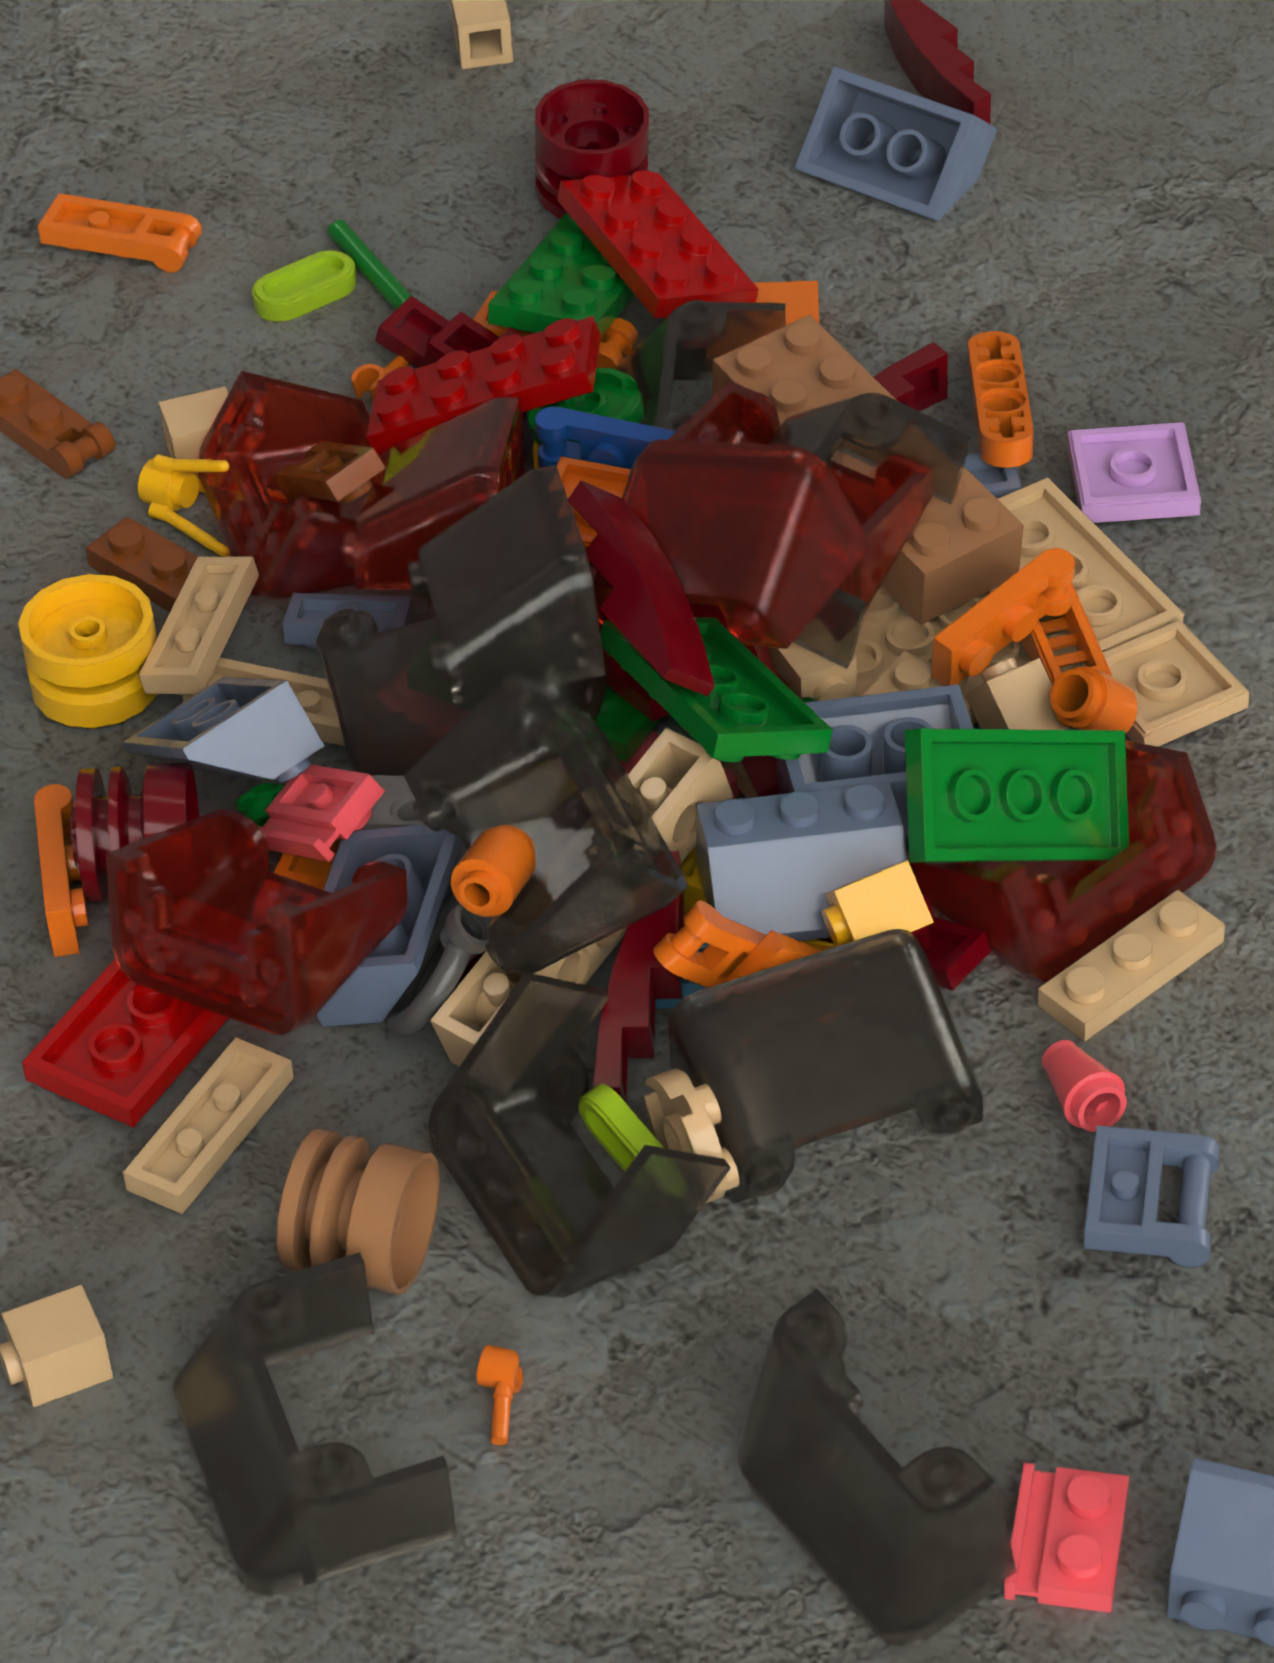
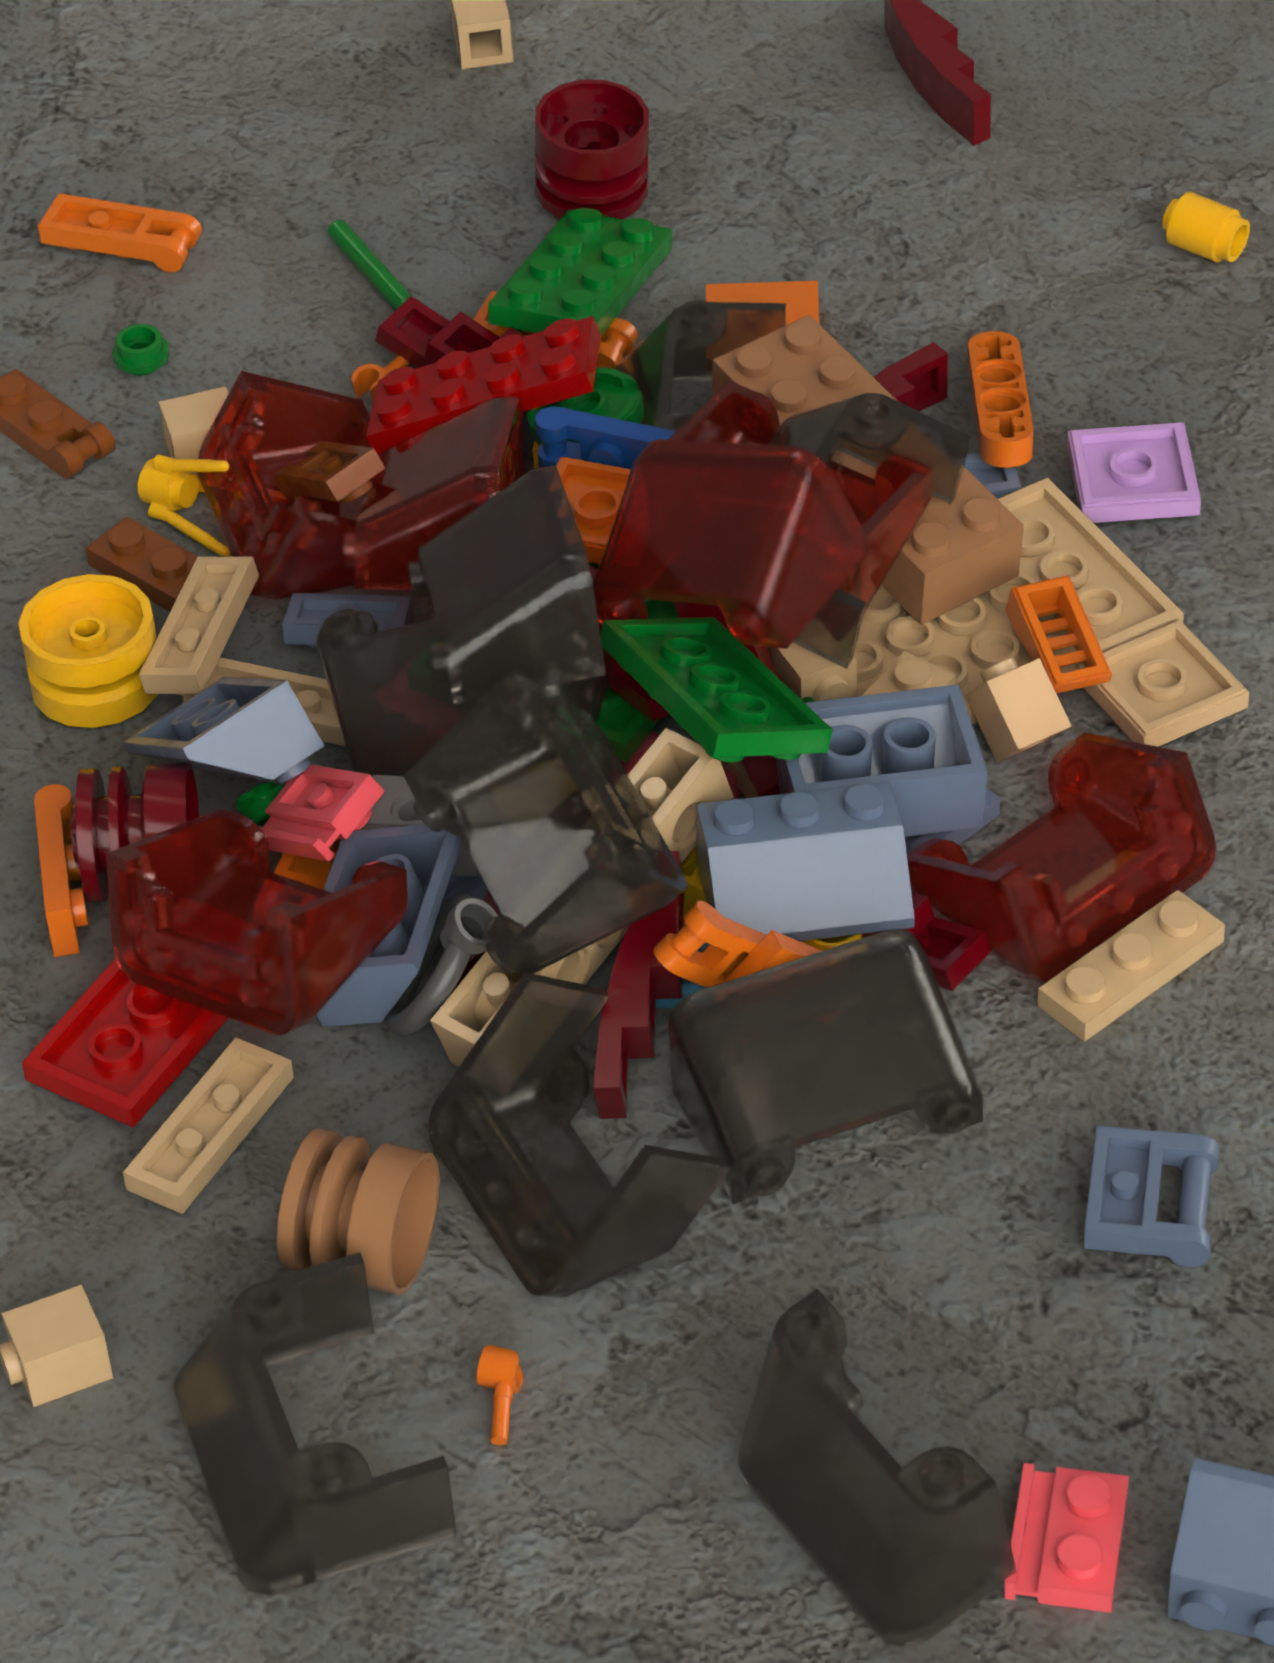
(140, 349): none -> green plate
(304, 286): lime tile -> none
(494, 870): orange brick -> none
(614, 1125): lime tile -> none
(647, 594): dark red slope -> none
(654, 241): red plate -> none
(684, 1120): tan plate -> none
(876, 904): yellow brick -> none
(894, 145): sand blue slope -> none
(1004, 617): orange plate -> none
(1016, 795): green plate -> none
(1084, 1086): coral cone -> none
(1093, 700): orange brick -> none
(1205, 227): none -> yellow brick

